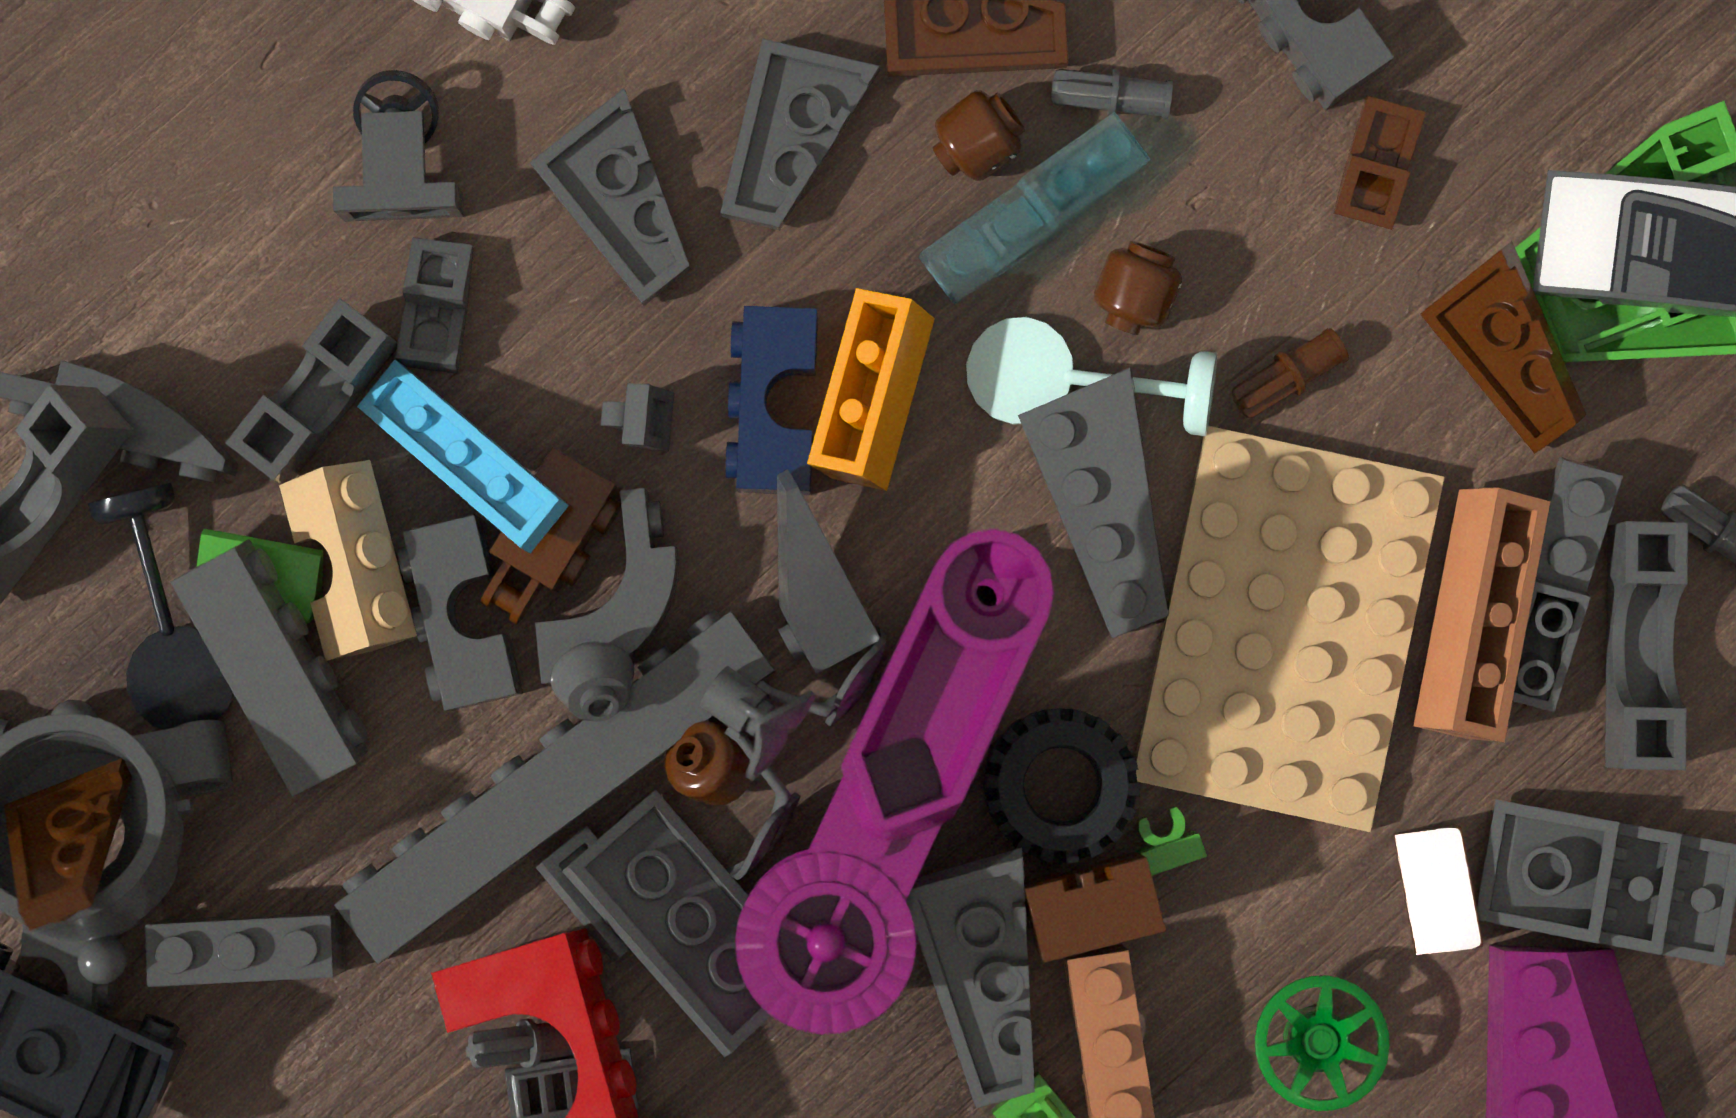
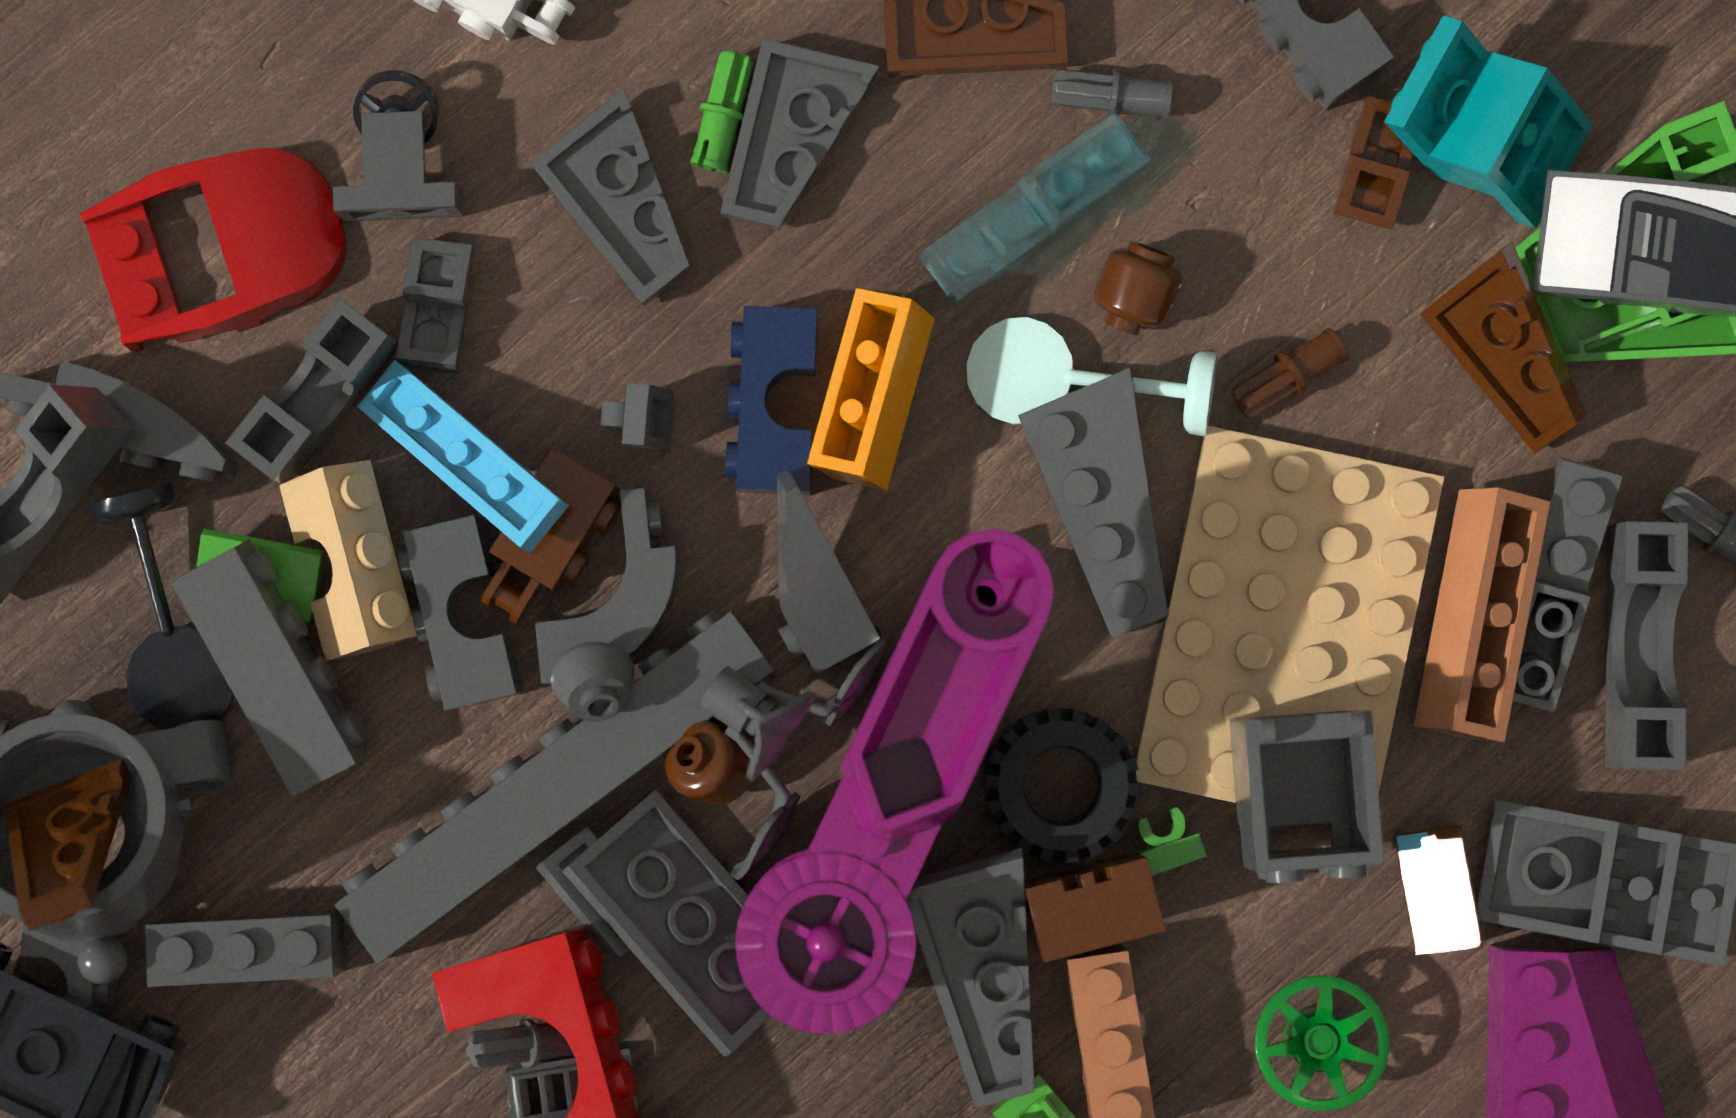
(271, 226): none -> red slope
(722, 112): none -> bright green axle
(978, 135): reddish brown head -> none
(1305, 774): none -> dark grey container
(1487, 120): none -> teal bracket

